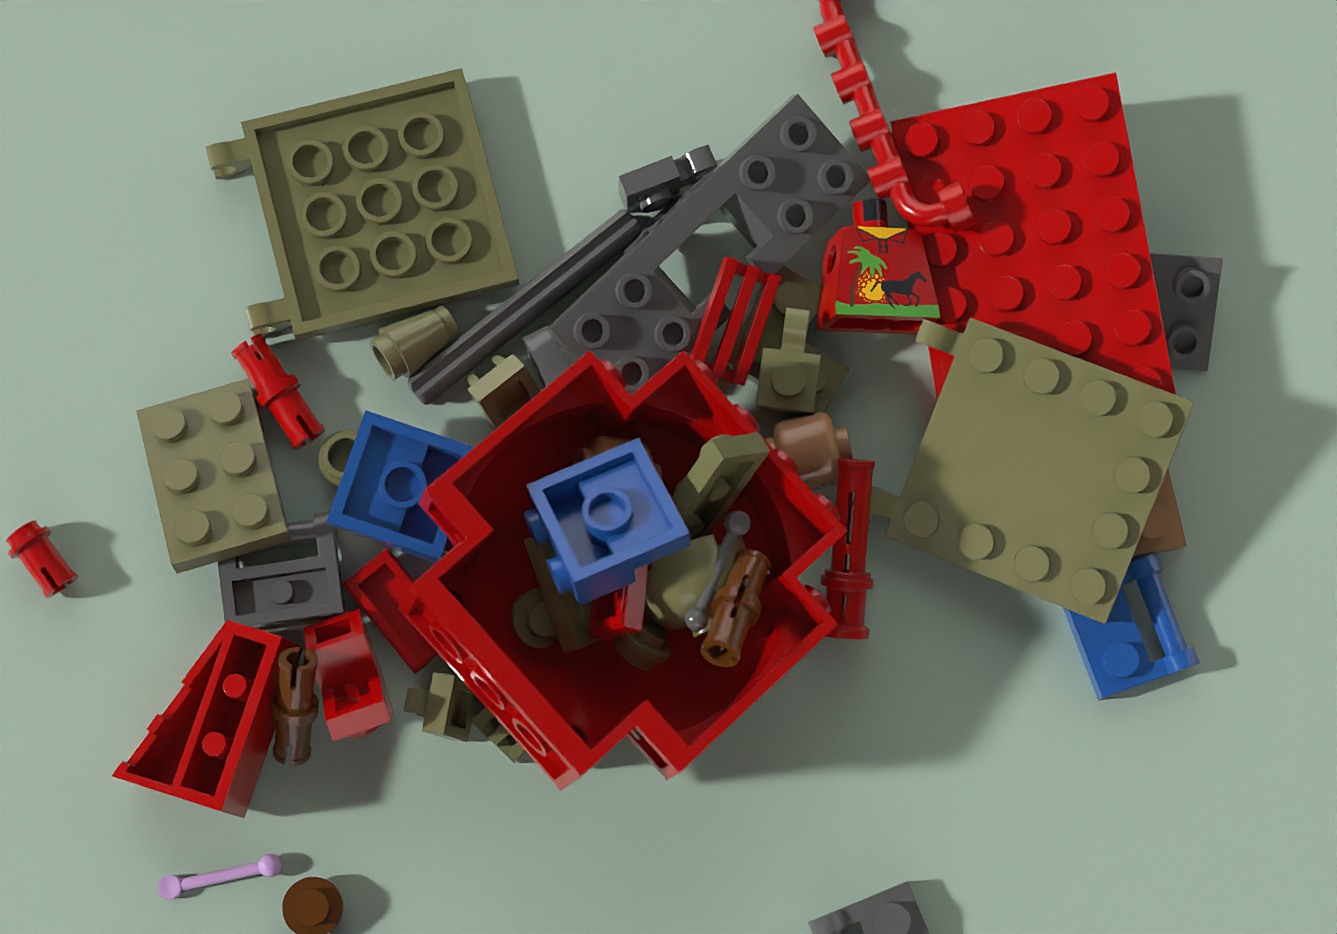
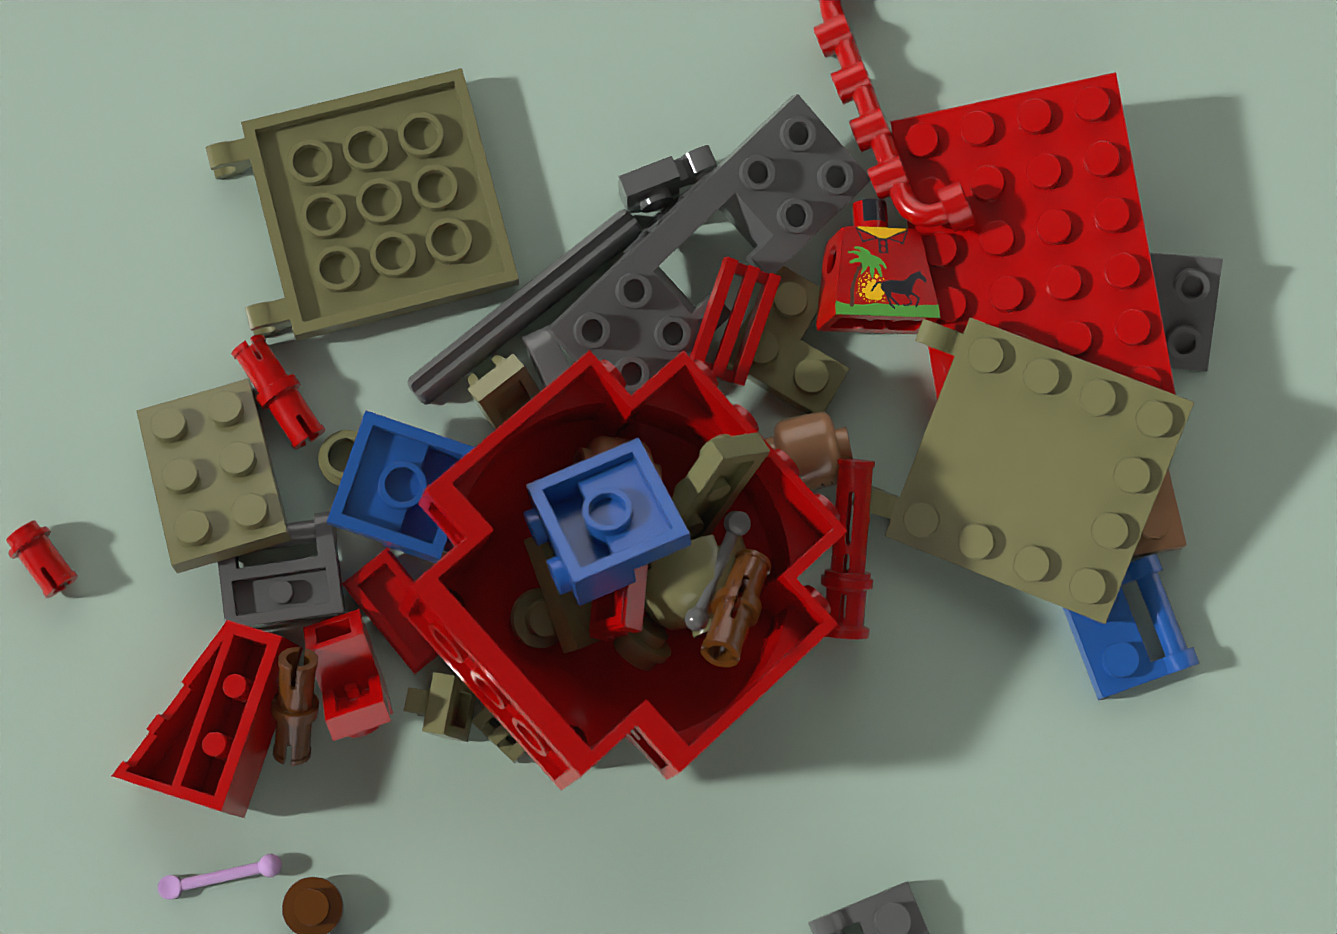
(413, 342): olive cone -> none
(789, 375): olive plate -> none

